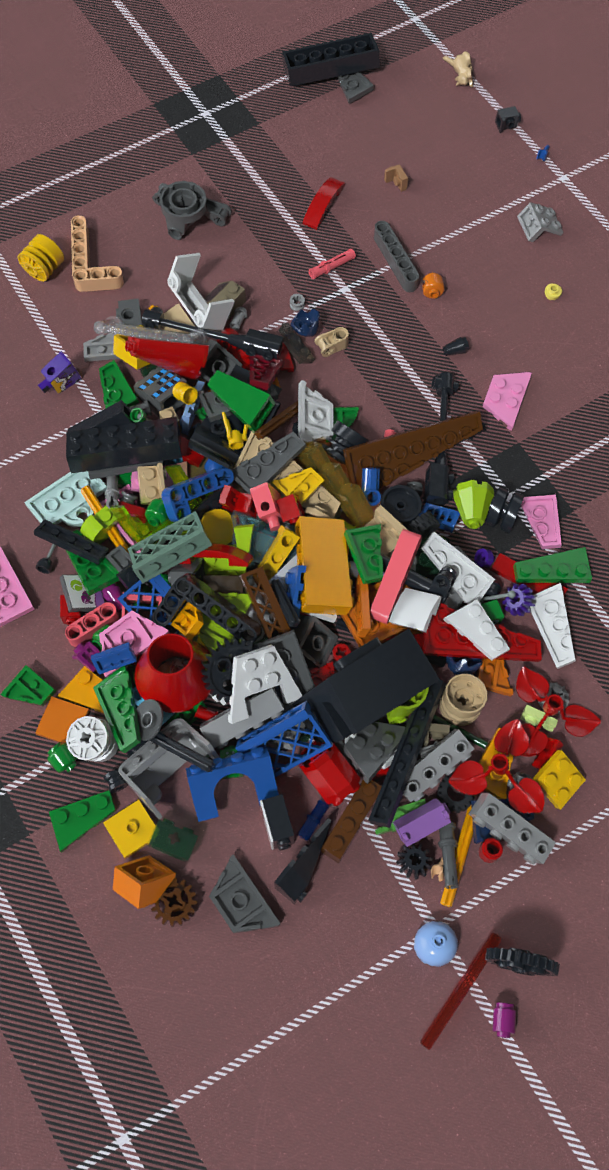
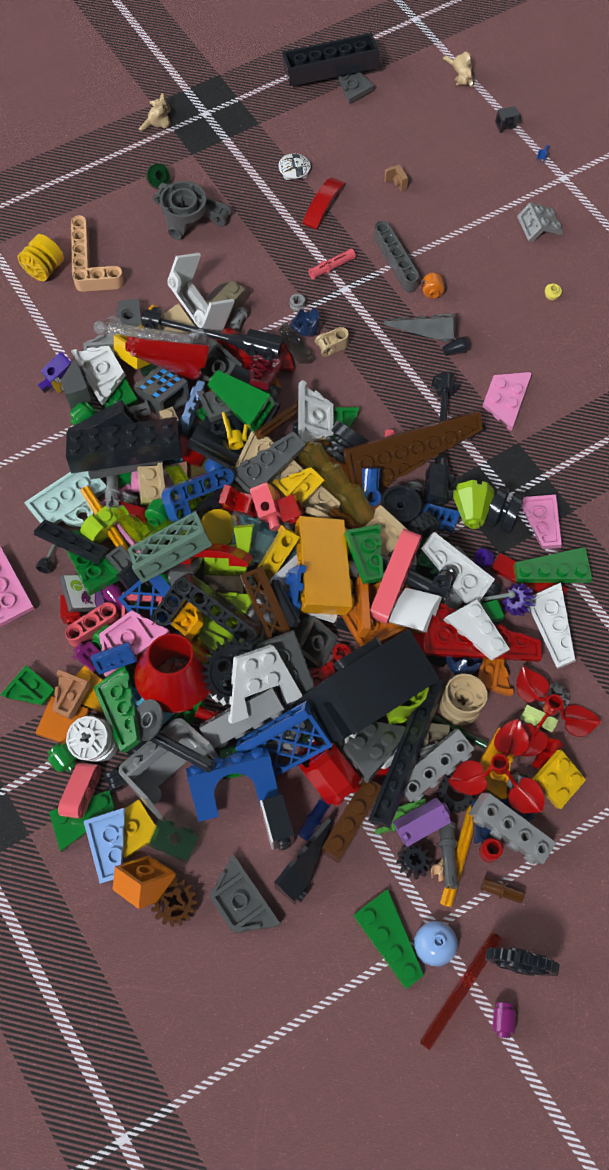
(69, 694): none -> nougat wing
(76, 385): none -> dark grey slope
(79, 790): none -> coral beam
(81, 412): none -> green head
(100, 370): none -> white wing
(106, 842): none -> light blue wing
(138, 415): green hinge -> none
(157, 174): none -> dark green plate
(158, 114): none -> tan animal
(185, 393): yellow wheel -> none
(294, 166): none -> white dish
(349, 523): none -> reddish brown axle
(387, 934): none -> green wing
(437, 327): none -> dark grey wedge
(502, 890): none -> reddish brown axle

